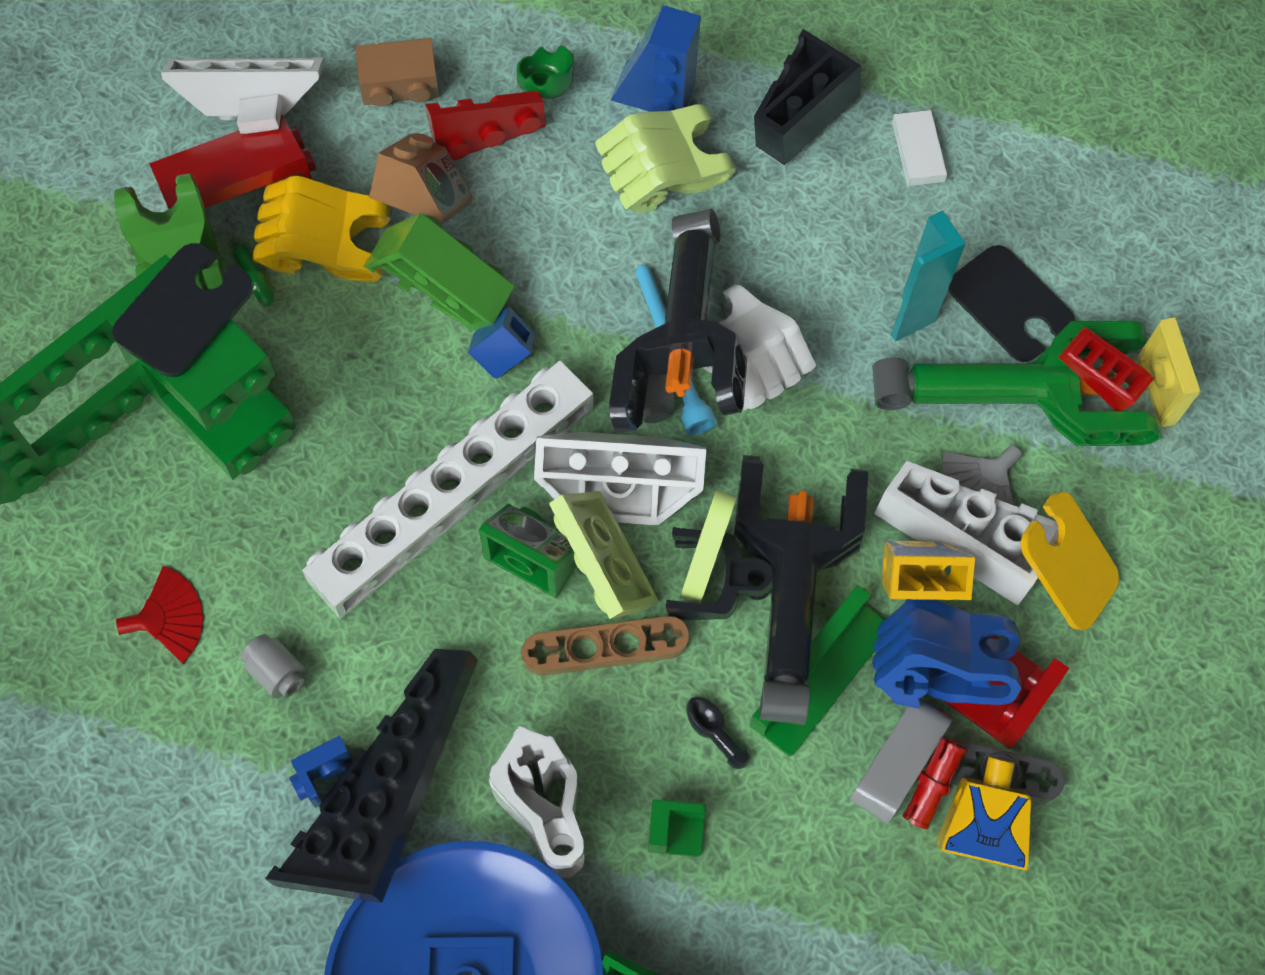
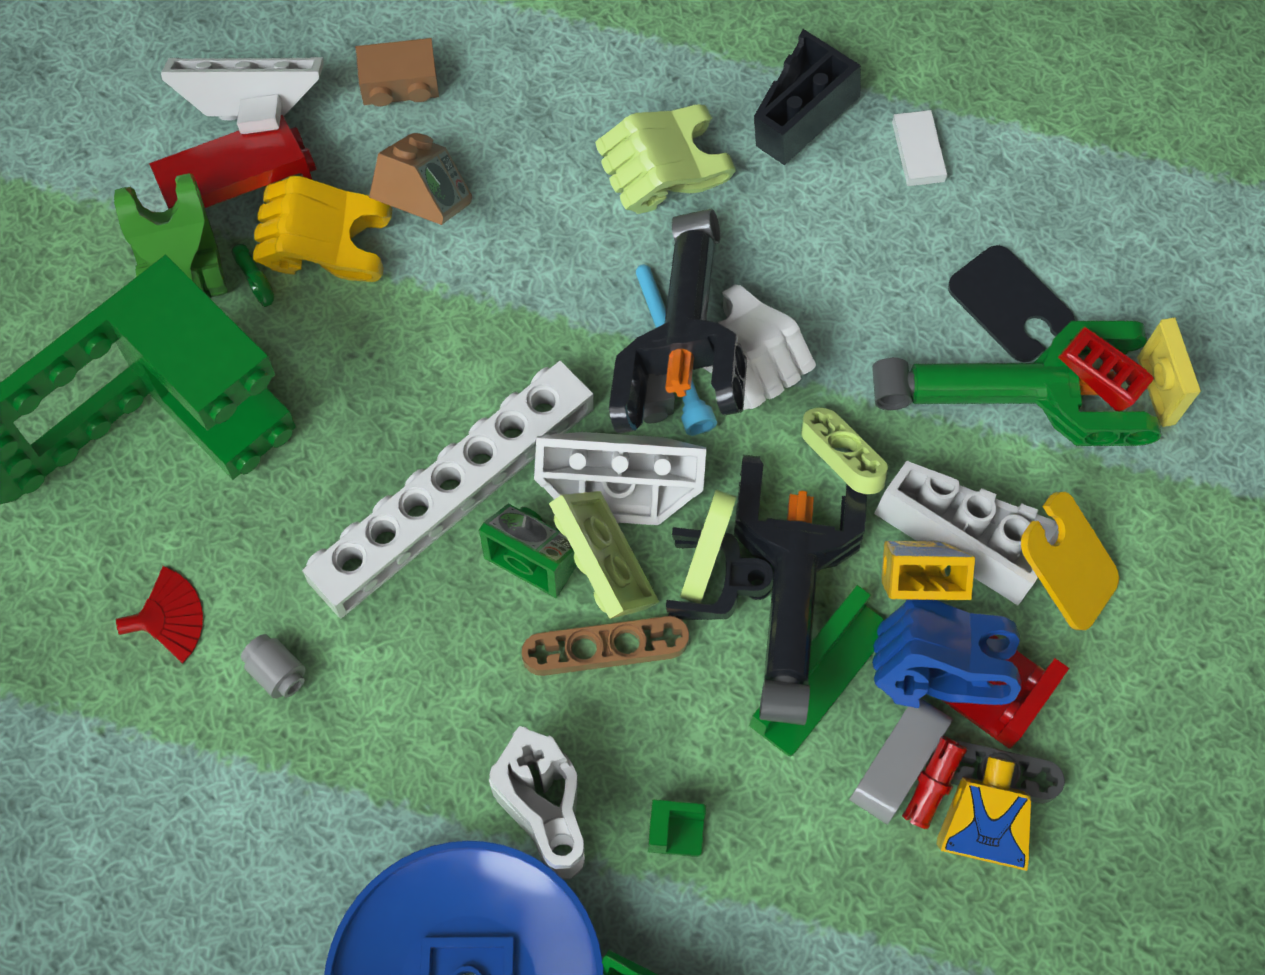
(176, 318): black piece -> none
(323, 762): blue bracket -> none
(378, 796): black wing -> none
(443, 269): bright green wedge -> none
(484, 125): red wing -> none
(502, 344): blue panel -> none
(546, 72): green hair -> none
(663, 64): blue wedge -> none
(709, 723): black piece -> none
(860, 469): none -> yellowish green beam
(929, 276): teal panel -> none
(982, 472): light grey hand -> none

